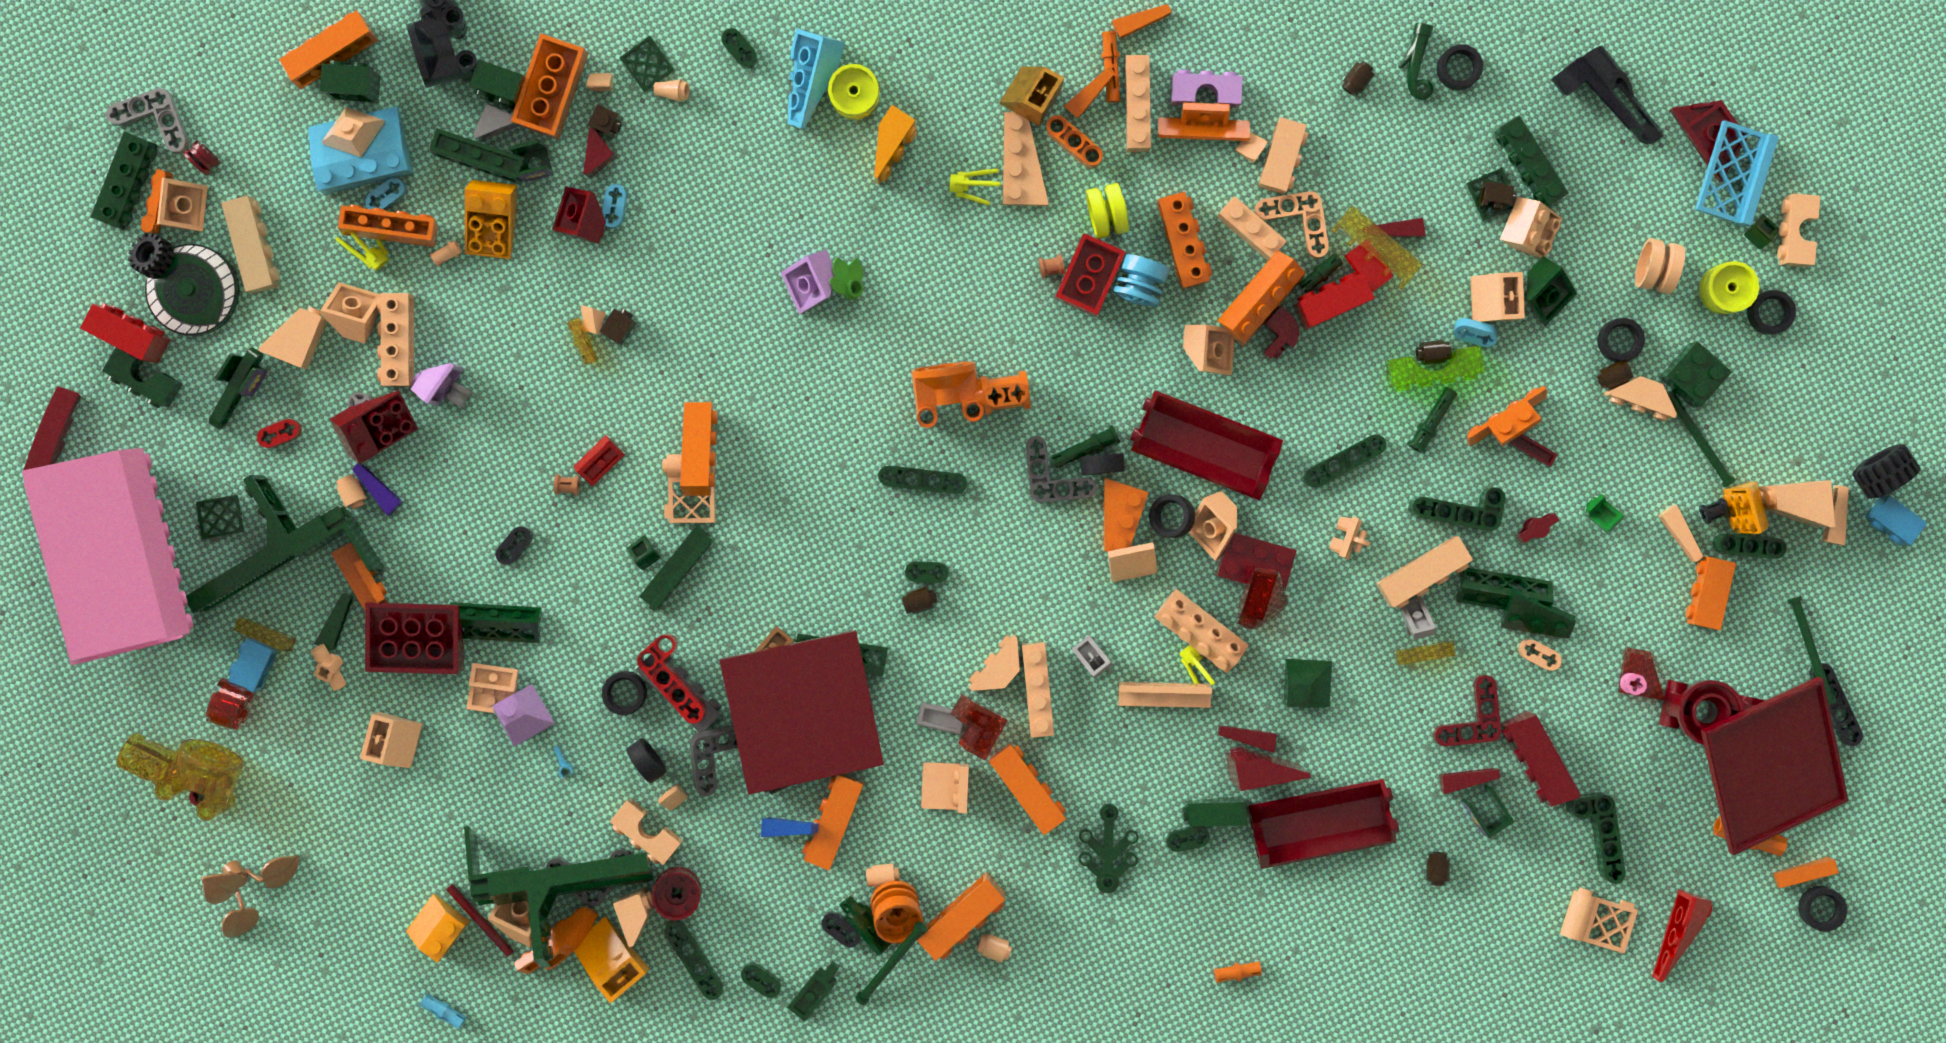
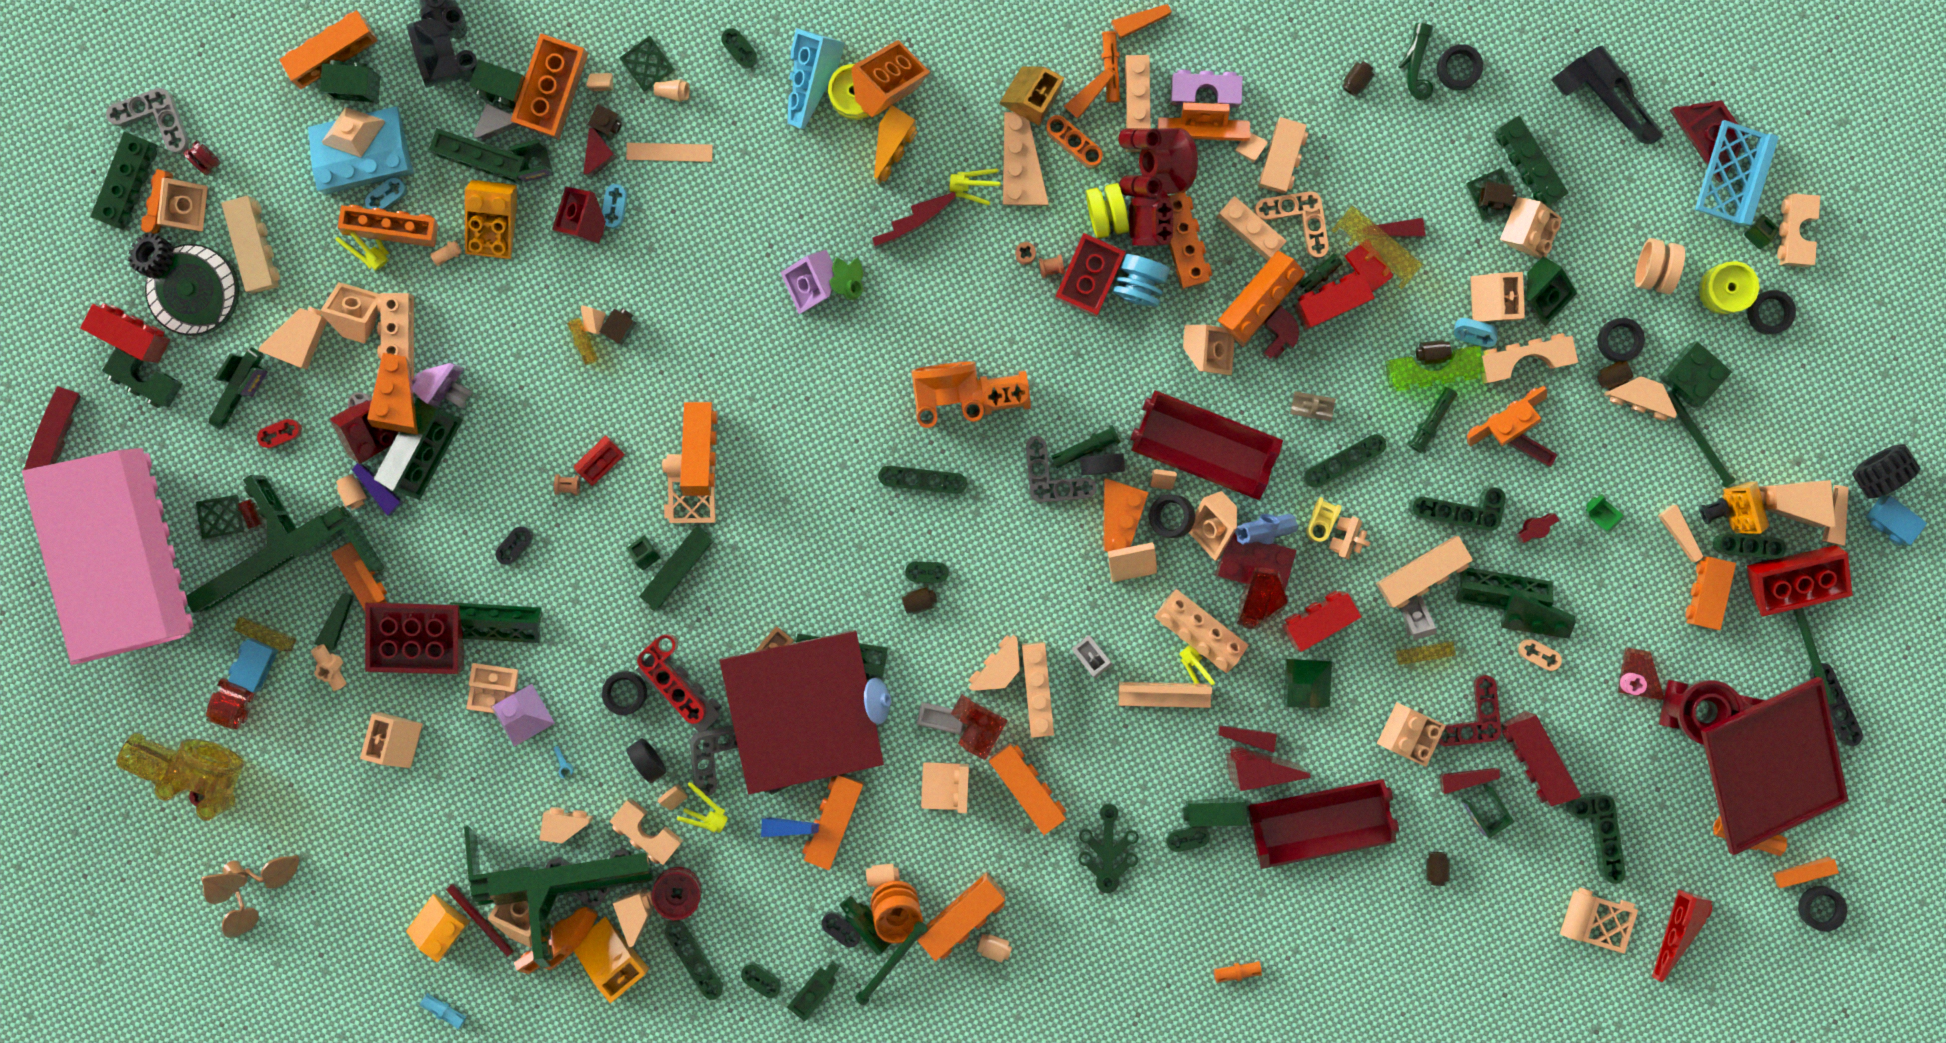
(249, 513): none -> clear red pin
(392, 397): none -> orange wedge
(415, 457): none -> dark green slope
(560, 826): none -> light nougat slope
(669, 152): none -> light nougat sticker
(713, 821): none -> neon yellow plant
(877, 700): none -> light blue dish
(886, 77): none -> orange slope
(922, 214): none -> dark red slope
(1024, 246): none -> nougat bush
(1163, 479): none -> light nougat slope
(1167, 167): none -> dark red piece
(1266, 529): none -> medium blue piece
(1312, 406): none -> dark tan hips
(1320, 620): none -> red brick
(1323, 519): none -> light yellow piece
(1411, 734): none -> light nougat slope
(1555, 353): none -> light nougat arch
(1800, 580): none -> red slope

